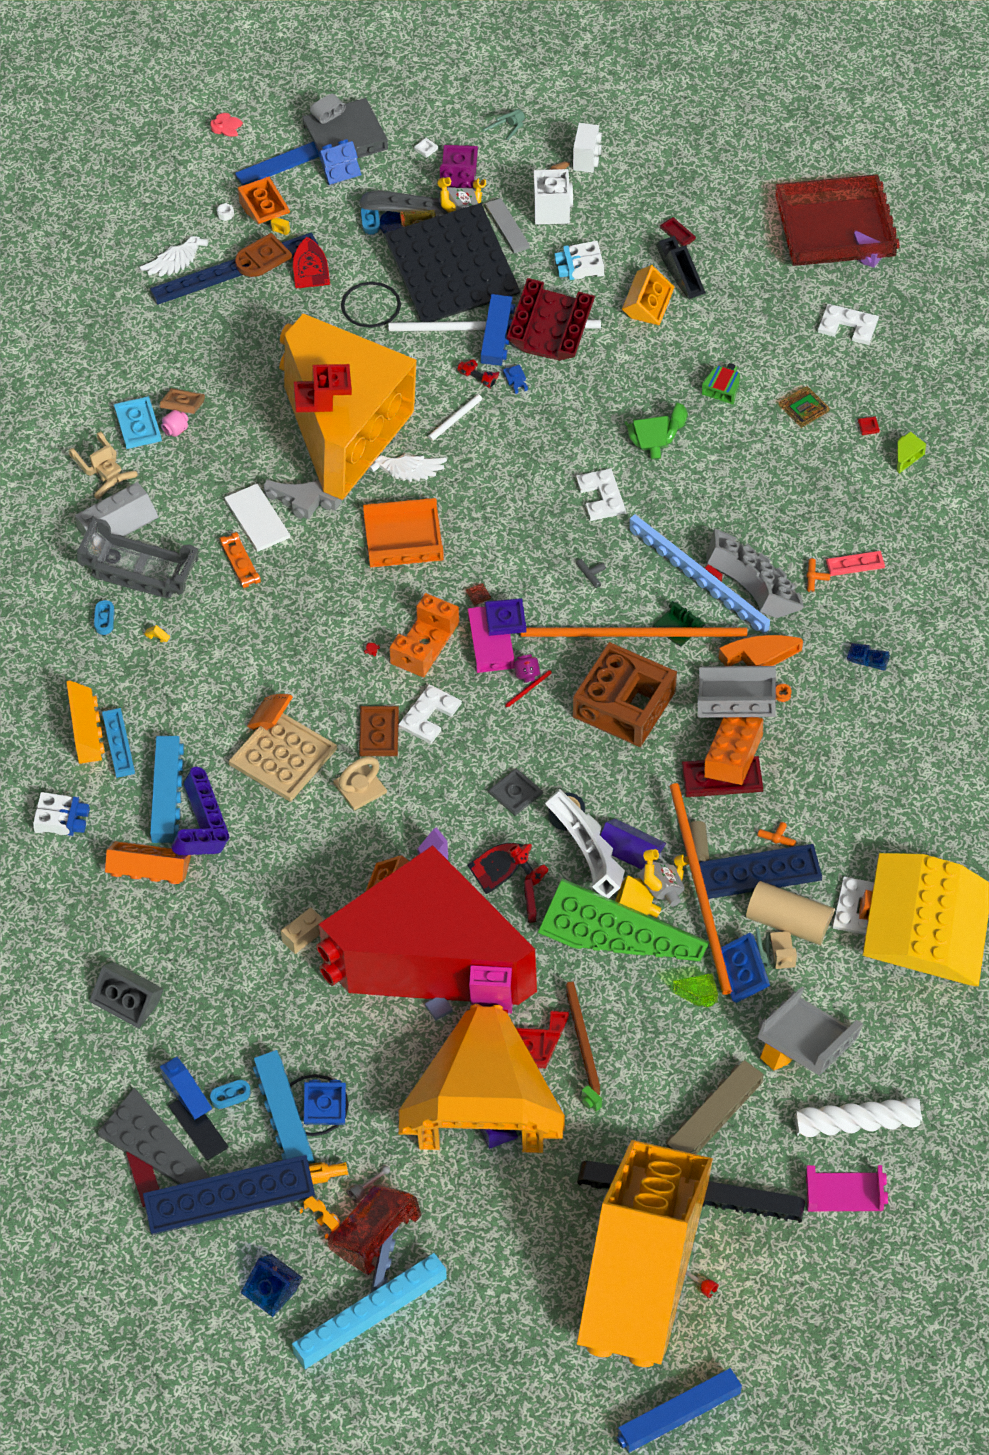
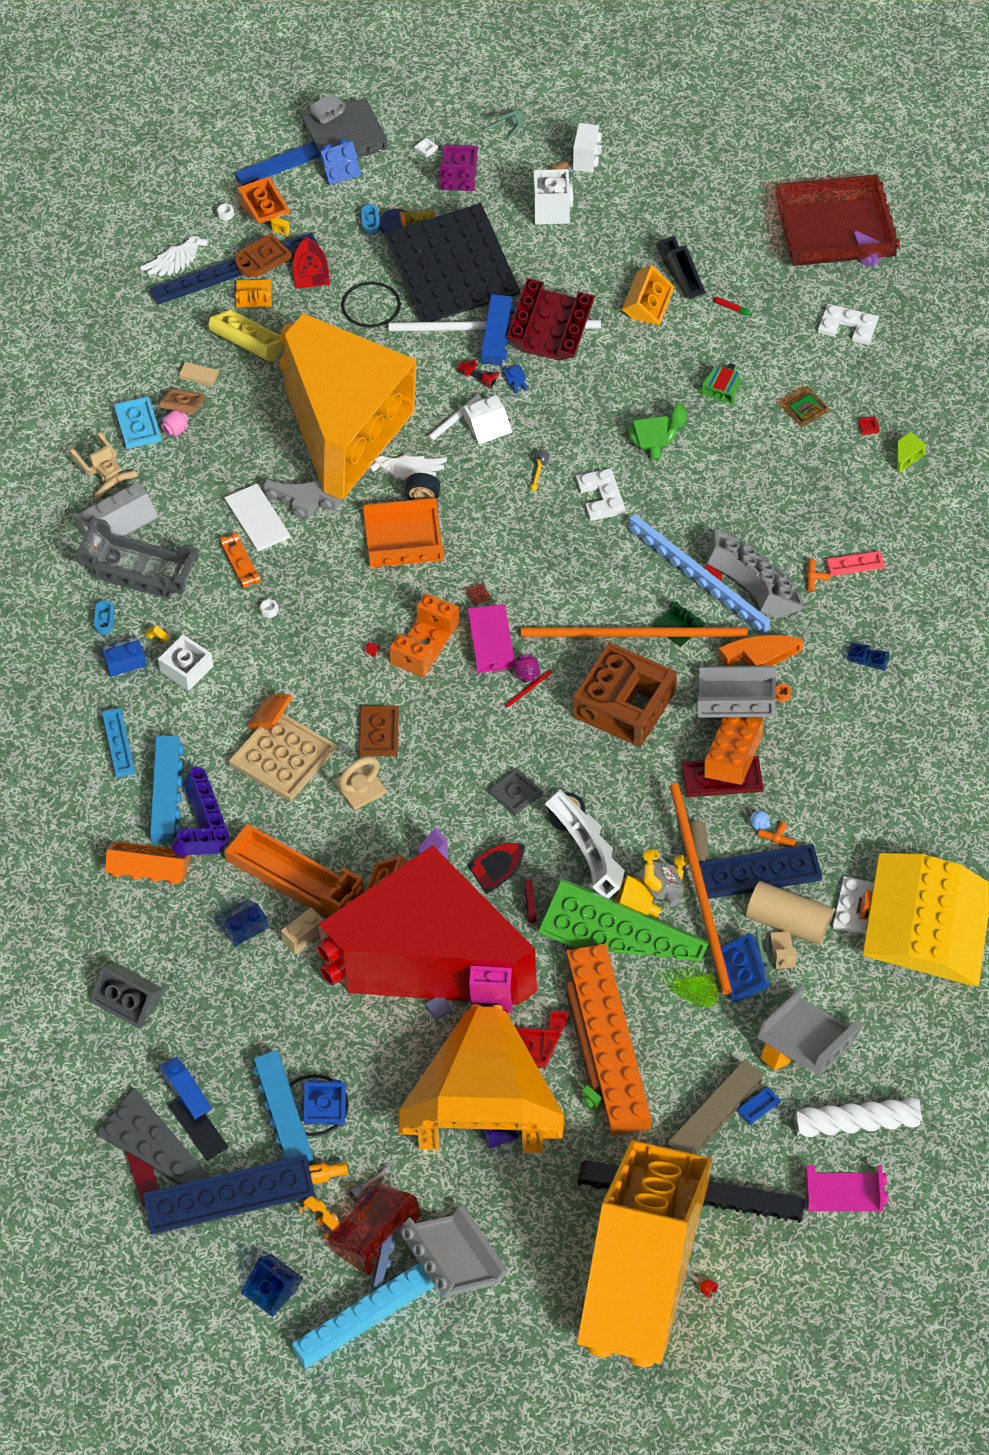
(60, 814): white hips -> none
(85, 723): light orange slope -> none
(123, 656): none -> blue slope
(185, 662): none -> white brick
(198, 374): none -> tan tile
(225, 124): coral plate -> none
(229, 1092): dark azure plate -> none
(242, 922): none -> clear blue slope
(247, 334): none -> light yellow brick
(253, 293): none -> light orange hinge
(269, 608): none -> white tile
(293, 872): none -> orange brick
(326, 382): red bracket -> none
(399, 202): dark grey piece -> none
(416, 721): white plate -> none
(422, 486): none -> black wheel
(454, 1253): none -> light grey panel
(459, 198): torso -> none
(487, 419): none -> white slope
(505, 617): dark purple tile -> none
(507, 225): light grey tile -> none
(520, 855): red piece -> none
(541, 458): none -> hinge
(580, 261): white hips -> none
(590, 573): dark grey piece -> none
(609, 1040): none -> orange brick
(629, 842): dark purple slope -> none
(675, 228): dark red tile -> none
(678, 1410): blue brick -> none
(742, 310): none -> red piece
(758, 1105): none -> blue tile
(760, 820): none -> light blue plate

